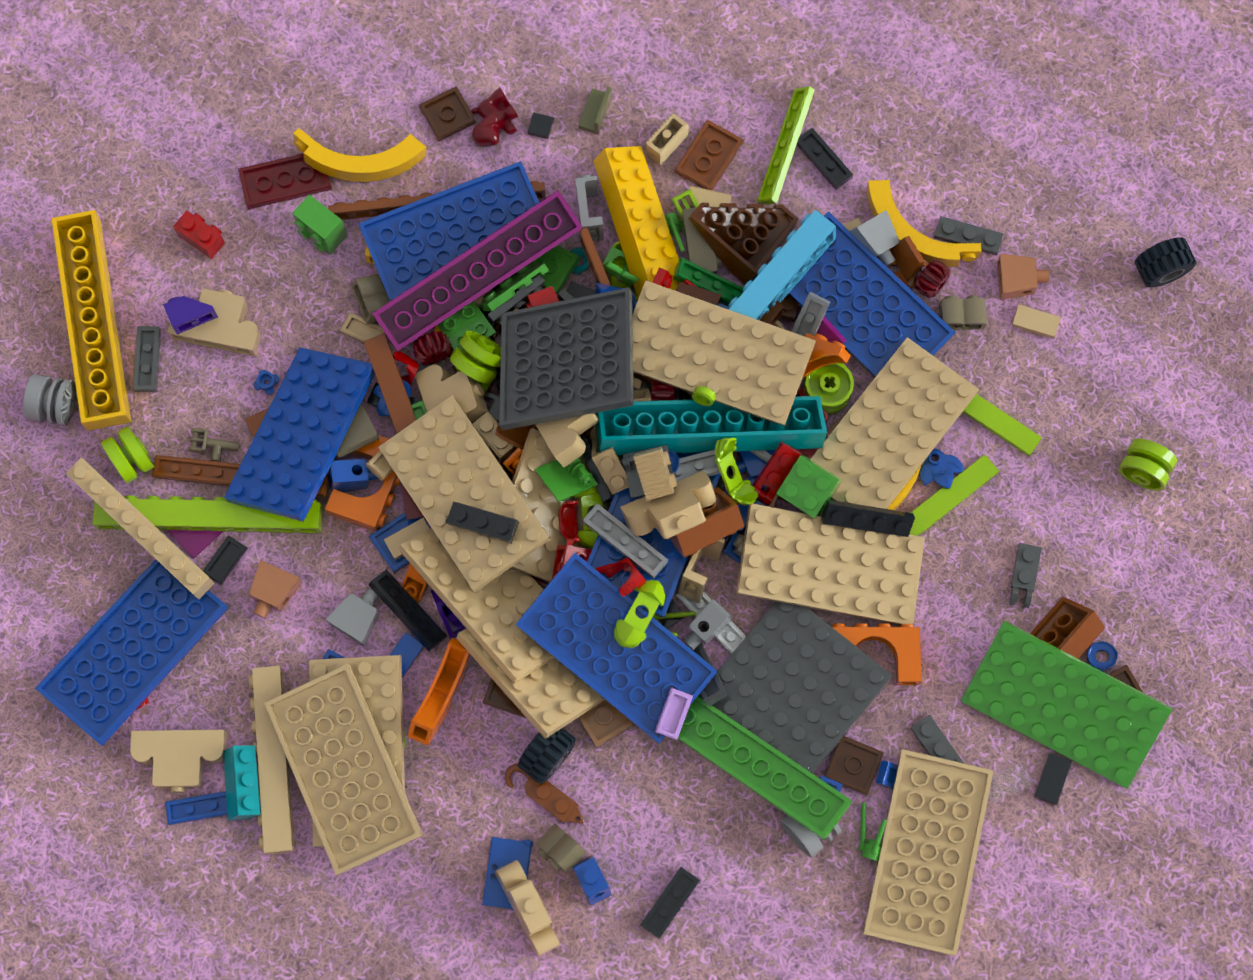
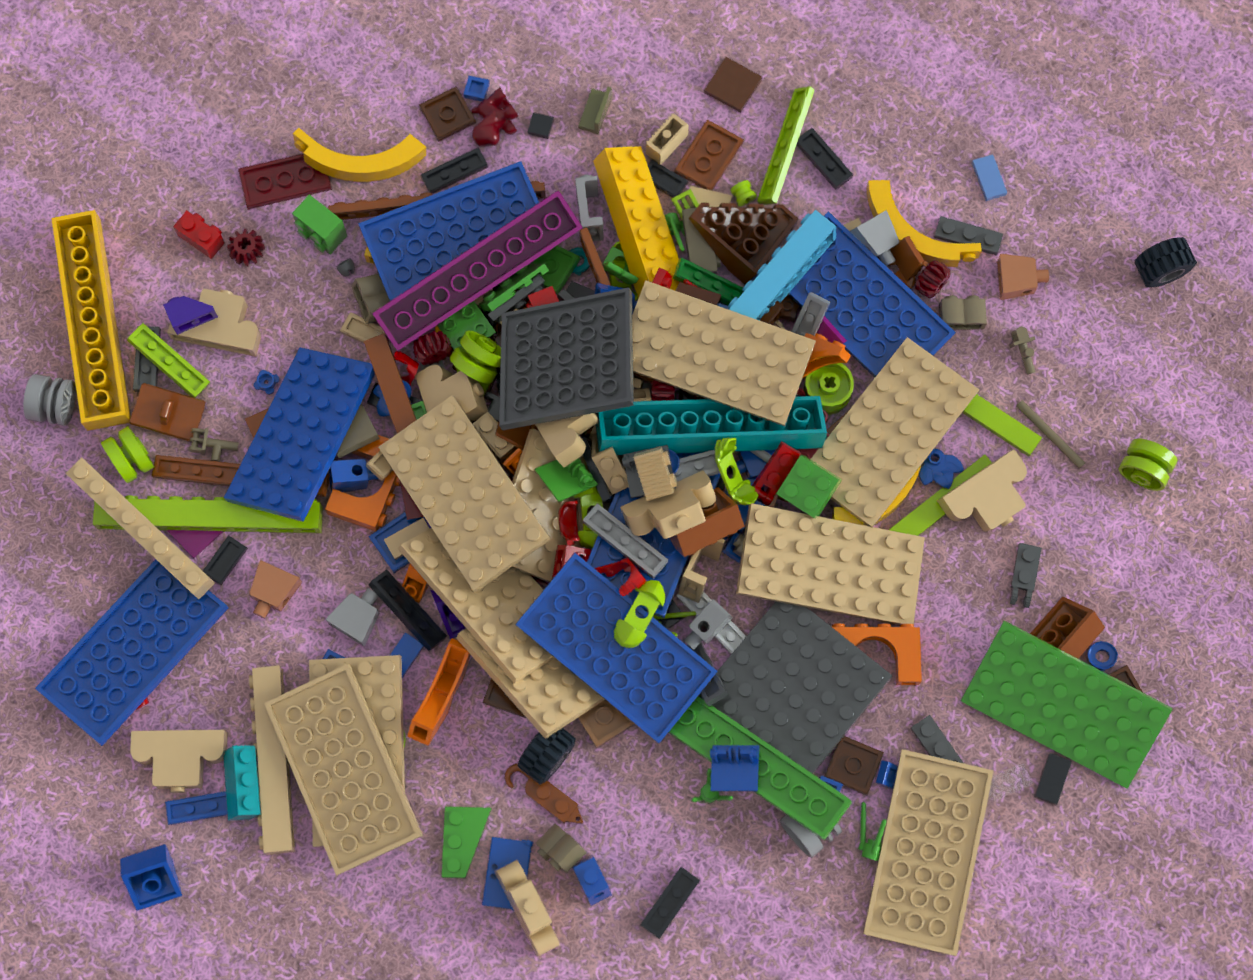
(150, 877): none -> blue slope
(167, 412): none -> dark orange shield
(168, 360): none -> lime plate
(253, 249): none -> dark red gear
(345, 266): none -> dark grey hinge
(454, 170): none -> black tile
(461, 837): none -> bright green wing
(476, 88): none -> blue plate
(482, 522): black plate -> none
(666, 180): none -> black tile
(673, 713): lavender tile -> none
(703, 396): lime tile -> none
(710, 796): none -> bright green plant
(733, 84): none -> reddish brown tile
(734, 767): none -> blue hinge
(743, 193): none -> lime wheel
(867, 518): black plate -> none
(988, 494): none -> tan brick
(989, 177): none -> medium blue tile
(1021, 338): none -> dark tan arm
(1023, 407): none -> dark tan bar
(1036, 321): tan tile -> none

